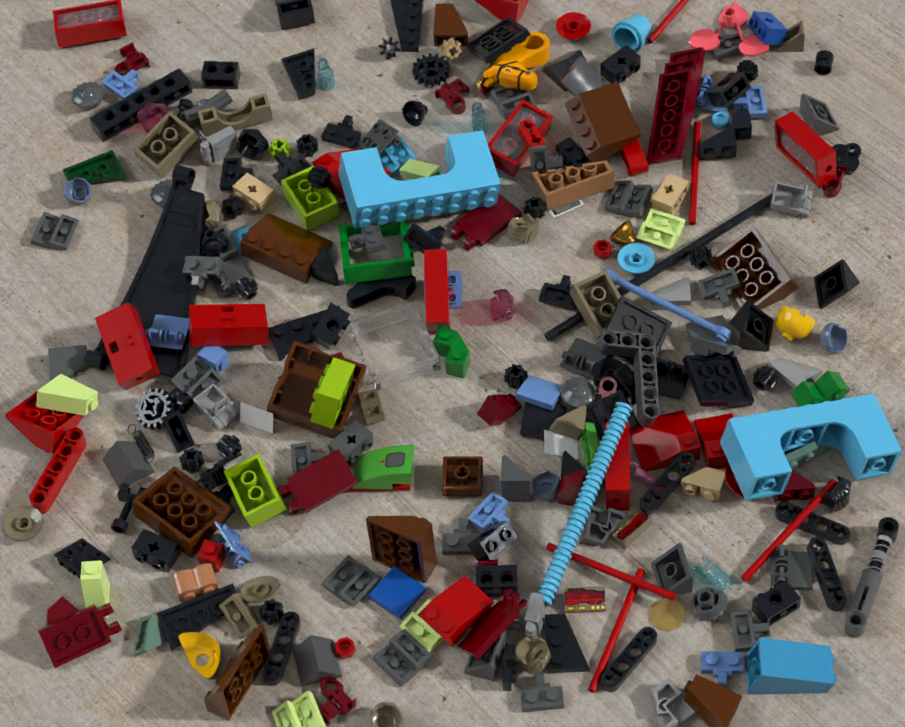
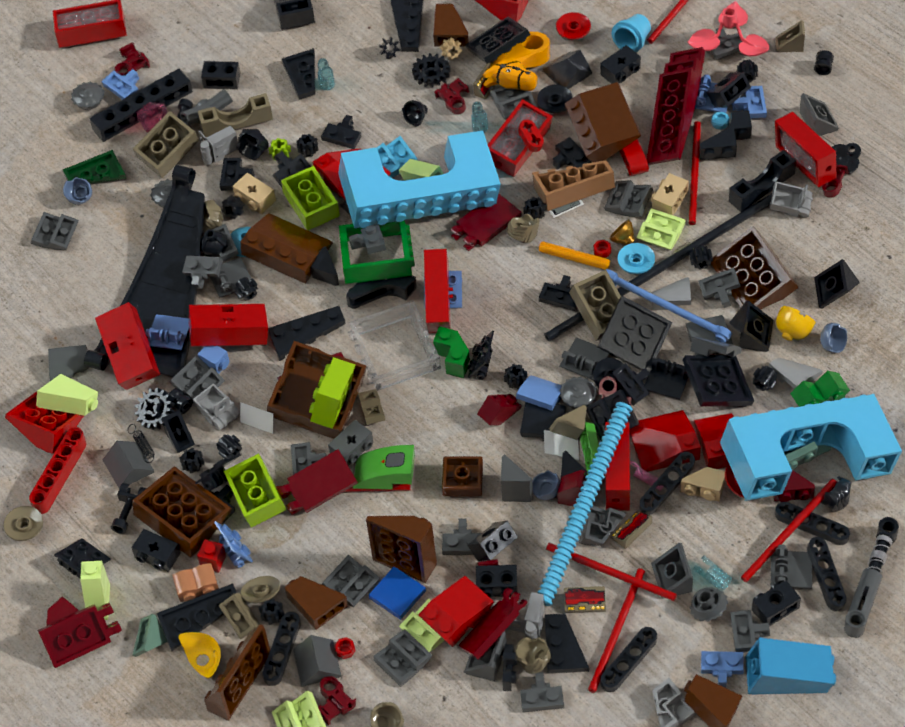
(315, 600): none -> reddish brown slope
(319, 177): black gear -> none
(333, 315): black brick -> none
(380, 136): dark grey hinge -> none
(423, 239): black bracket -> none
(481, 357): none -> black hinge
(489, 512): medium blue hinge -> none
(502, 306): clear pink hair -> none
(542, 161): dark grey hinge -> none
(553, 98): none -> black dish
(574, 255): none -> light orange axle
(581, 78): dark grey slope -> none
(641, 370): dark grey beam -> none
(667, 614): pearl gold sticker -> none
(746, 193): none -> black arch
(767, 28): blue brick -> none

